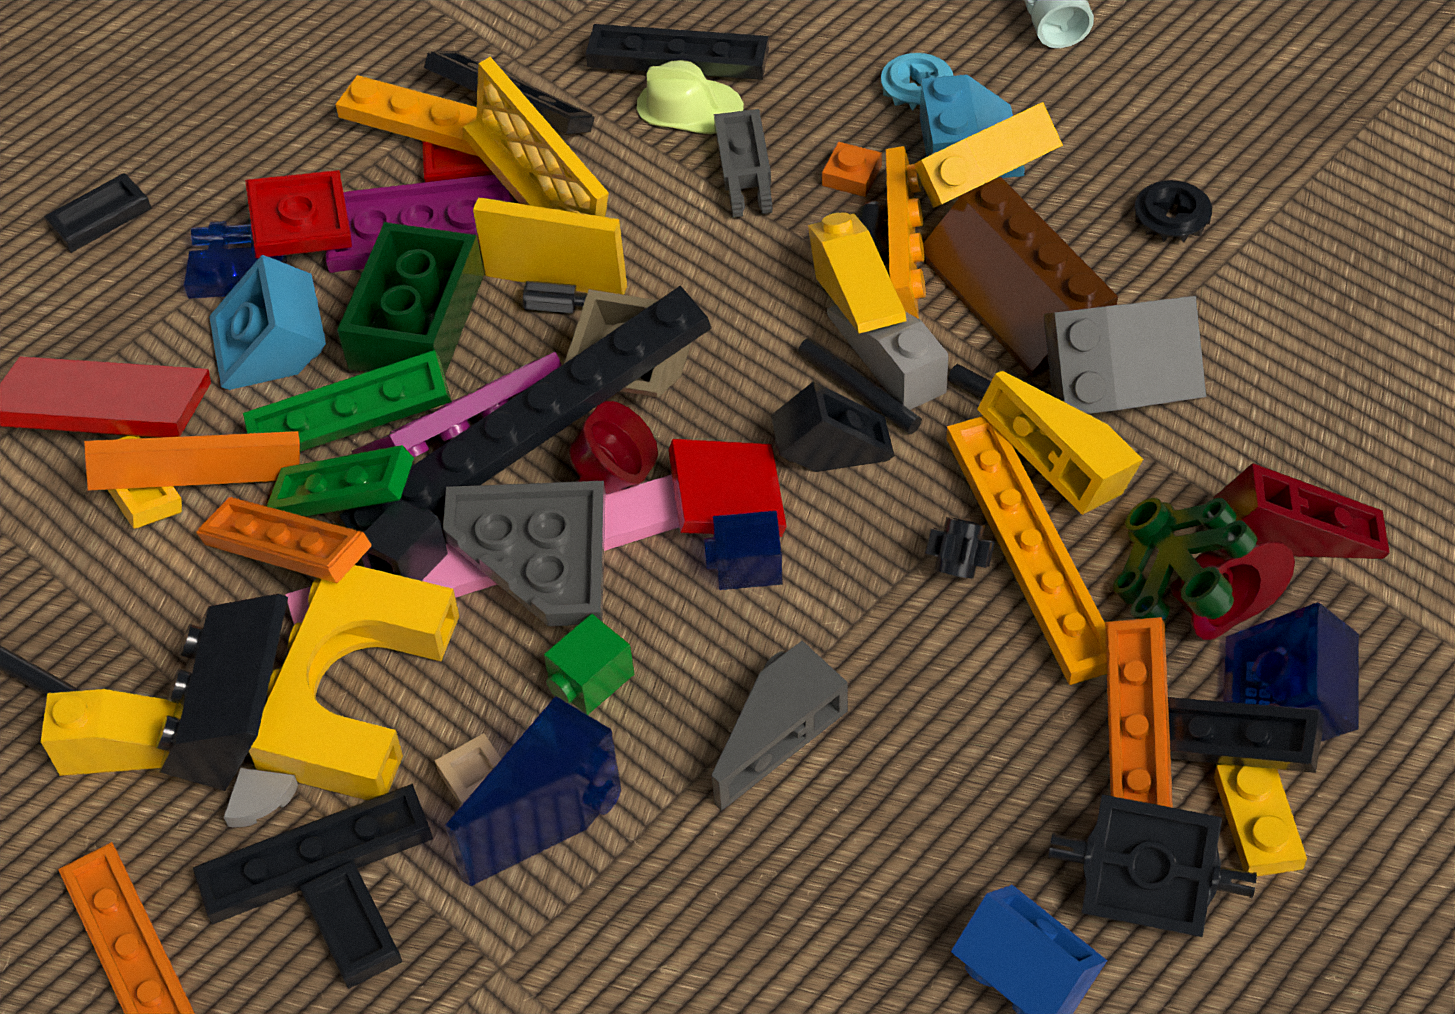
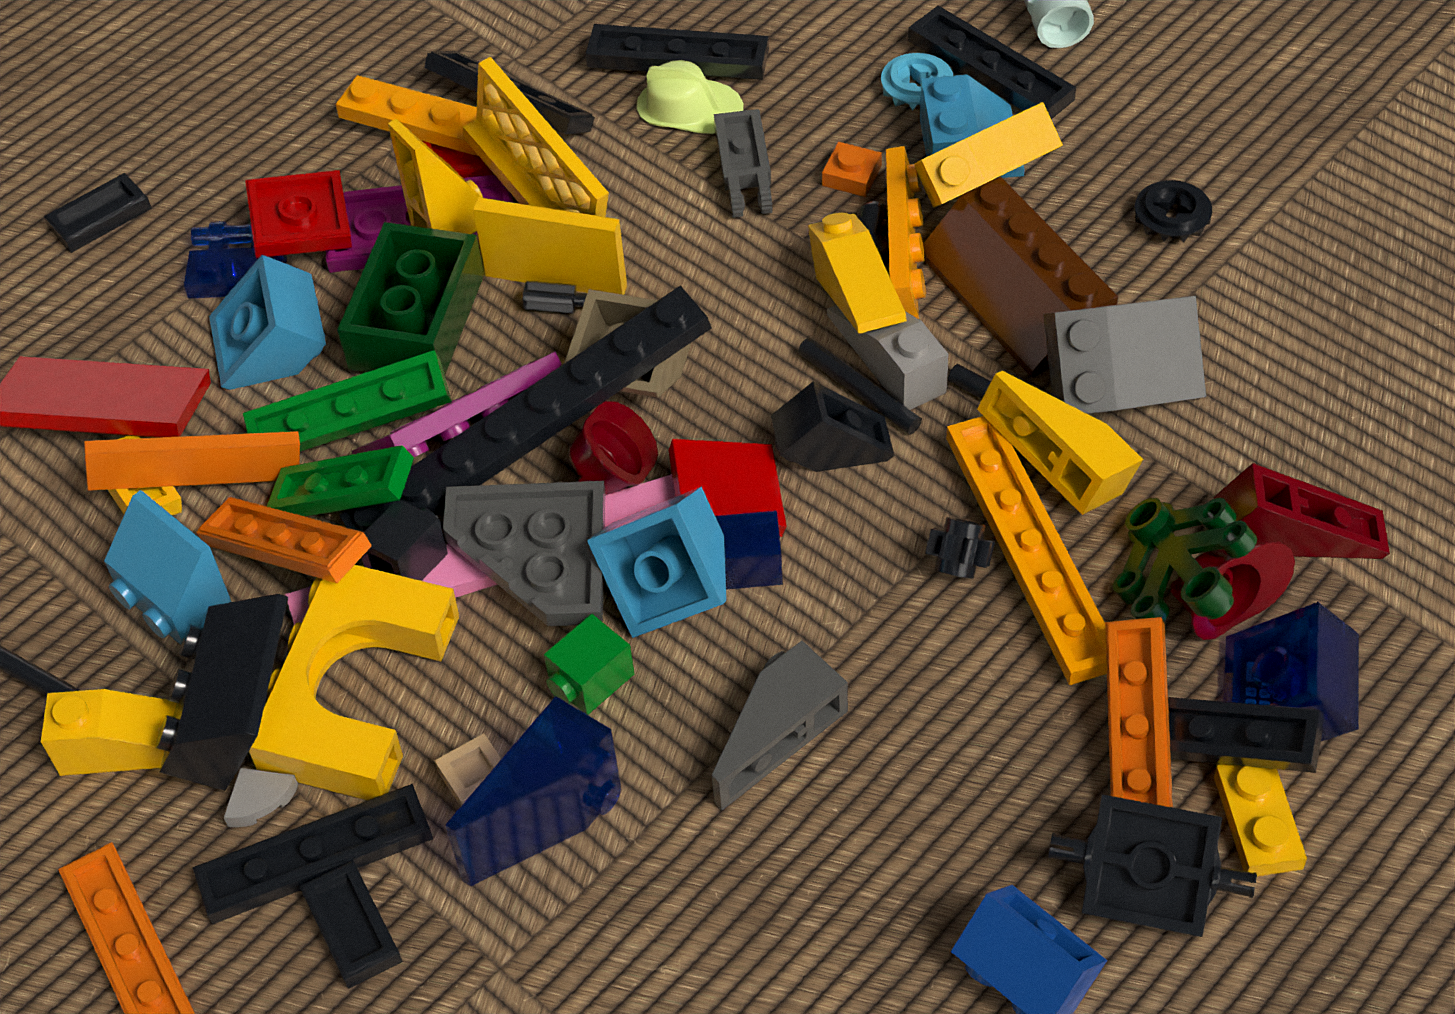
(163, 569): none -> dark azure slope
(431, 187): none -> yellow slope
(663, 562): none -> dark azure slope
(990, 62): none -> black plate

